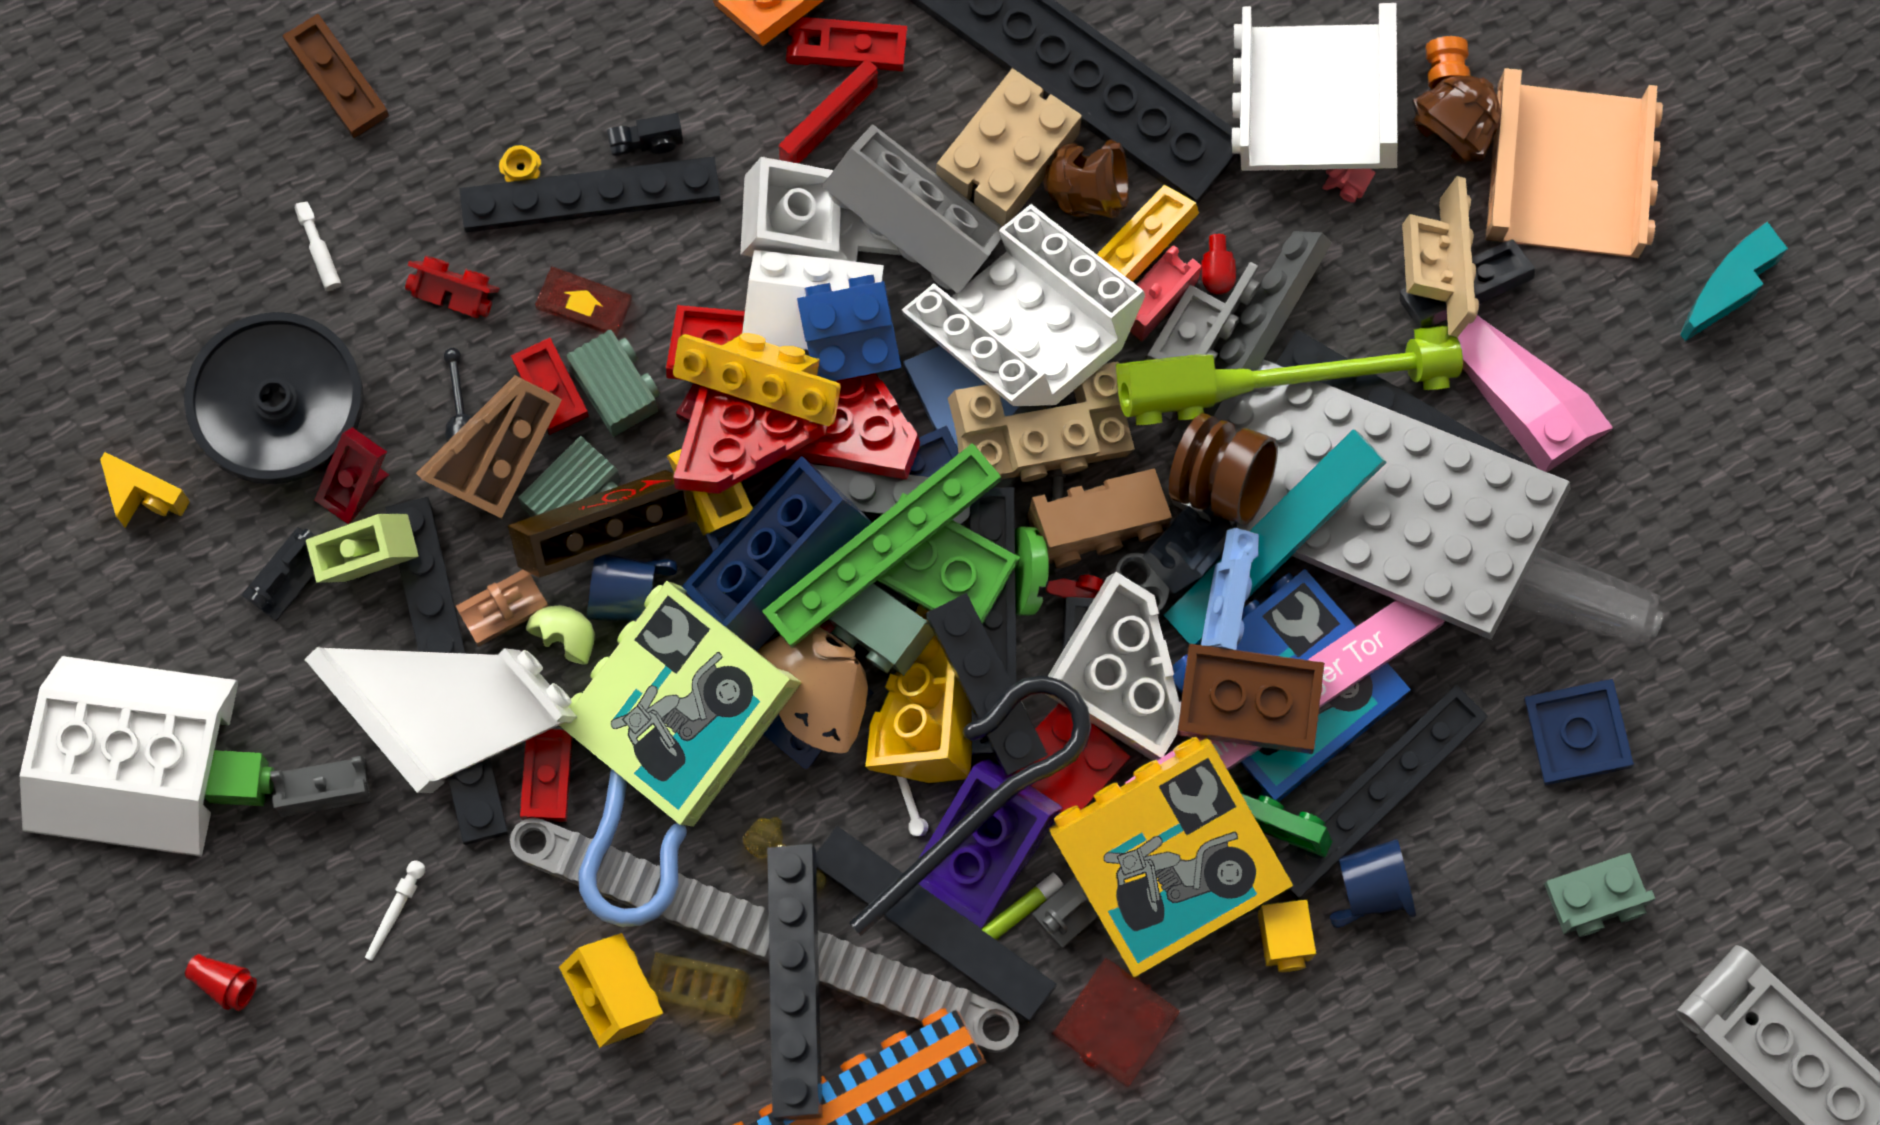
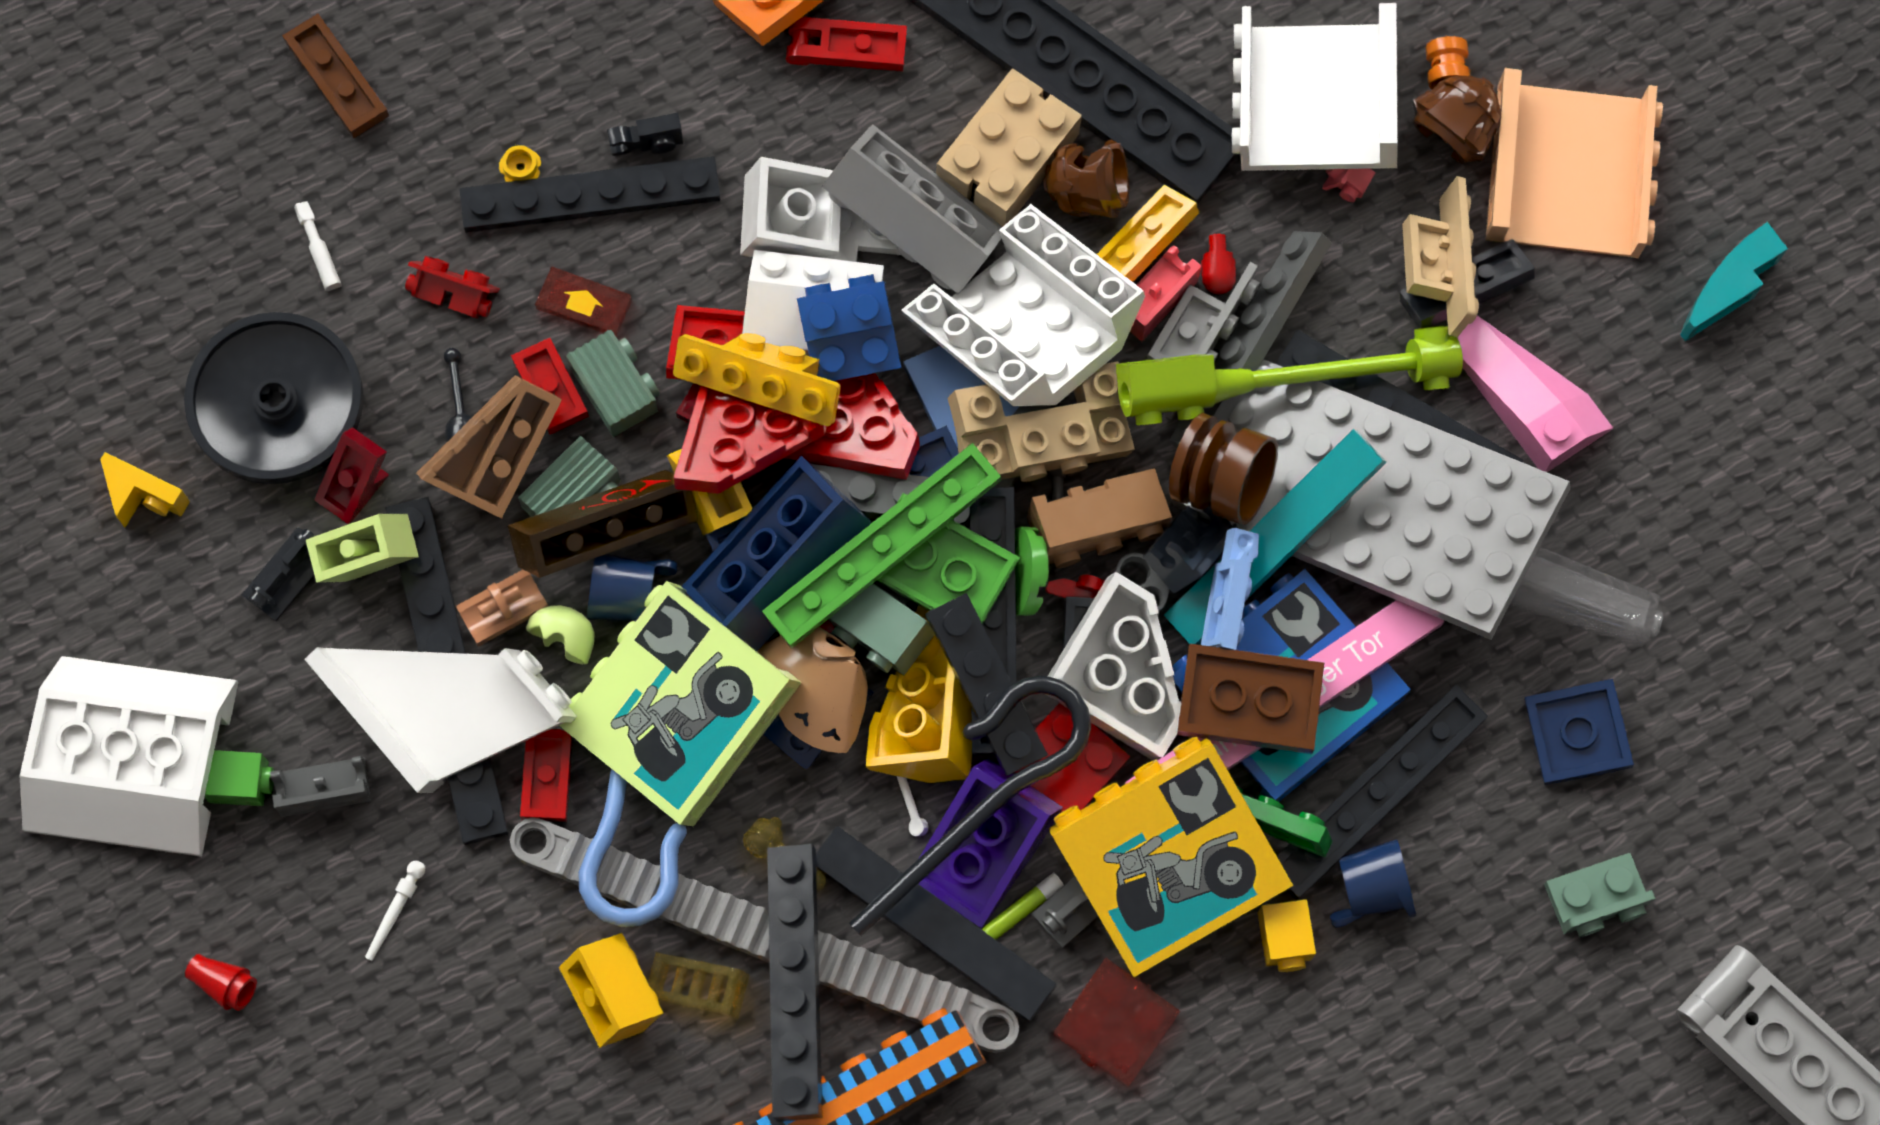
(829, 114): red tile -> none

